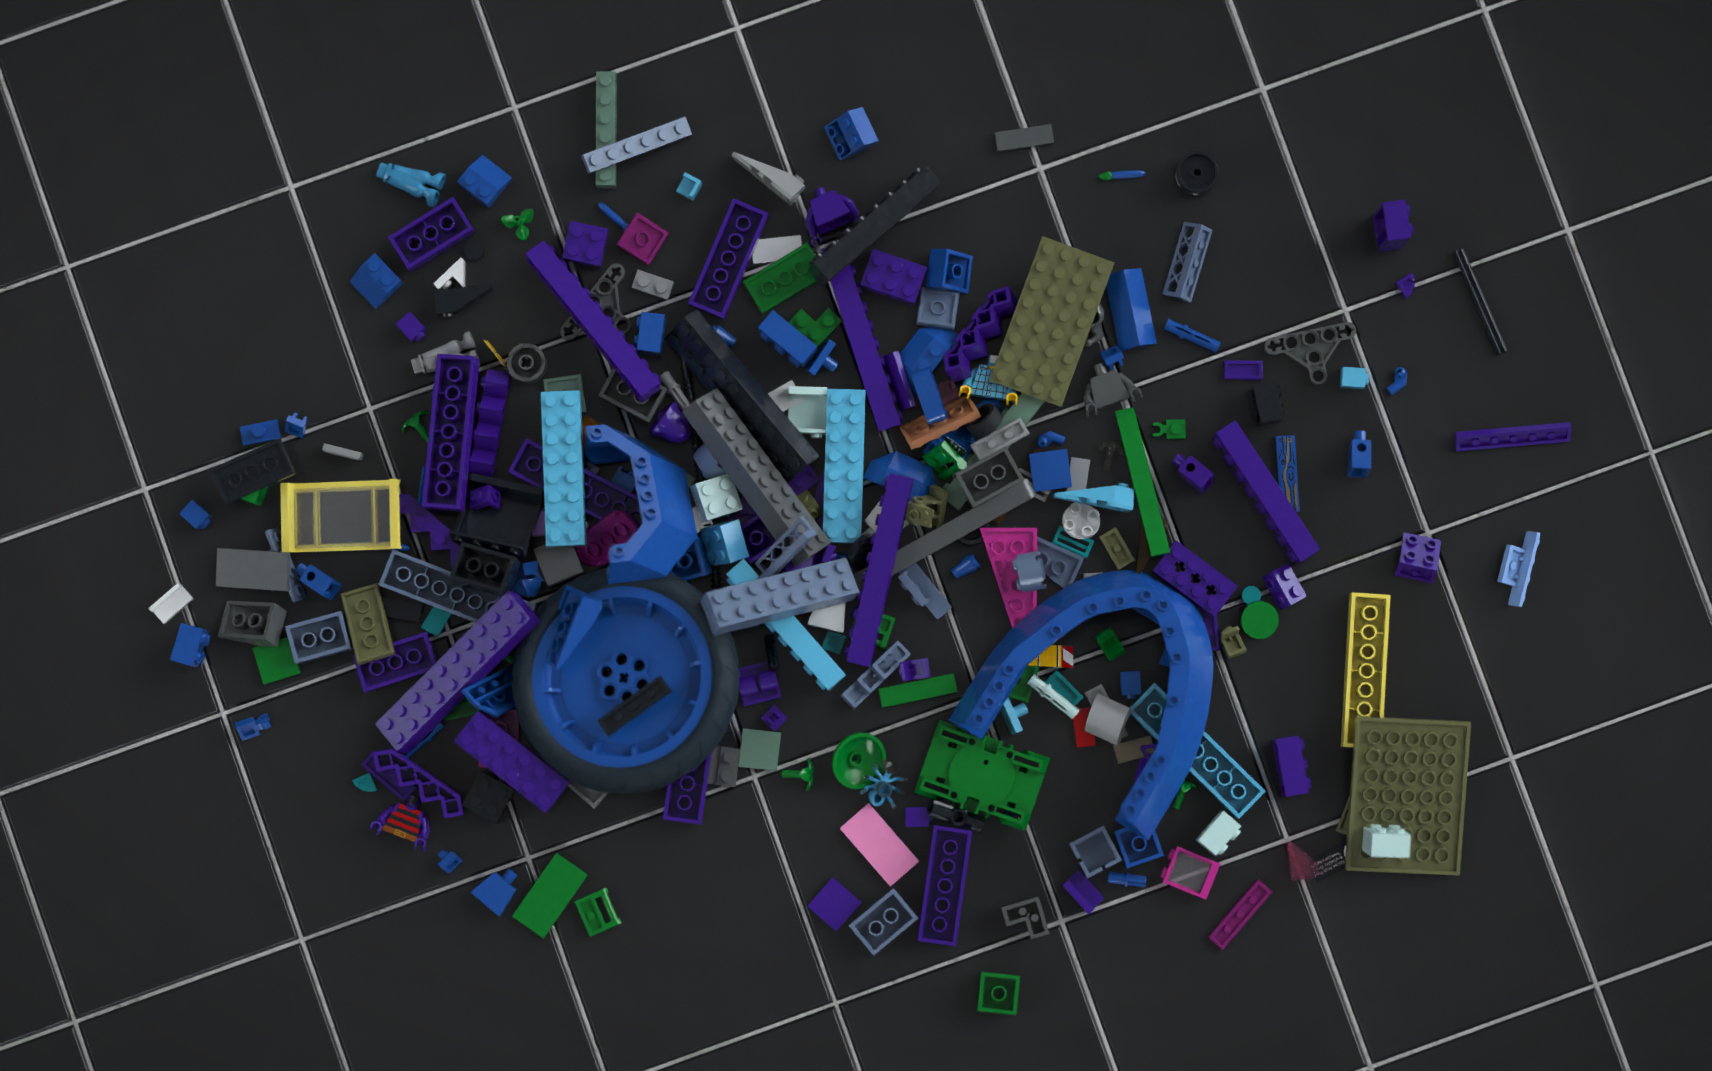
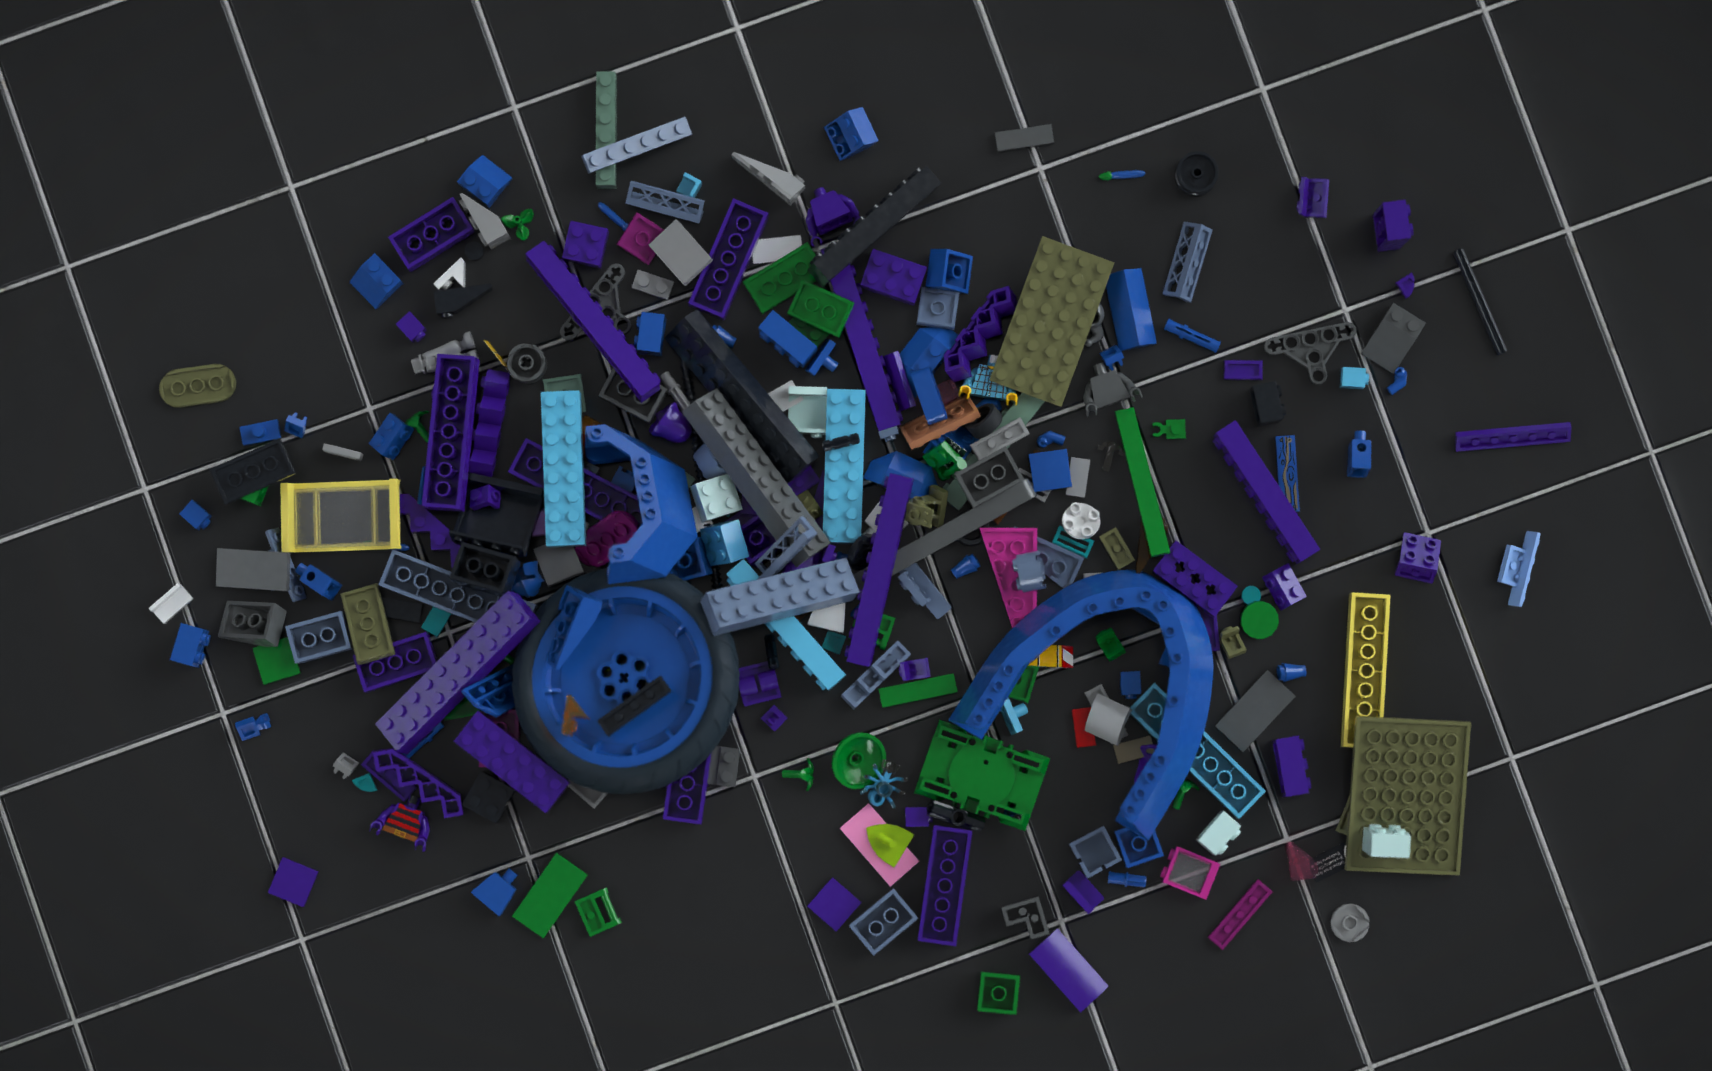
(197, 385): none -> olive tile
(293, 882): none -> dark purple tile
(345, 764): none -> light grey tile
(391, 436): none -> blue bracket
(413, 181): dark azure piece -> none
(449, 861): blue tile -> none
(490, 226): none -> light grey slope
(572, 711): none -> clear orange slope
(664, 206): none -> sand blue fence
(680, 252): none -> light grey tile
(759, 749): sand green tile -> none
(820, 308): none -> green tile
(841, 442): none -> black axle
(888, 434): none -> sand blue plate
(889, 841): none -> lime shield
(1049, 693): light aqua pin -> none
(1064, 688): teal tile -> none
(1068, 970): none -> dark purple slope
(1109, 497): medium azure wedge -> none
(1200, 478): dark purple torso -> none
(1255, 711): none -> dark grey tile
(1290, 671): none -> blue cone
(1313, 197): none -> dark purple bracket
(1350, 922): none -> light grey tile
(1393, 338): none -> dark grey slope

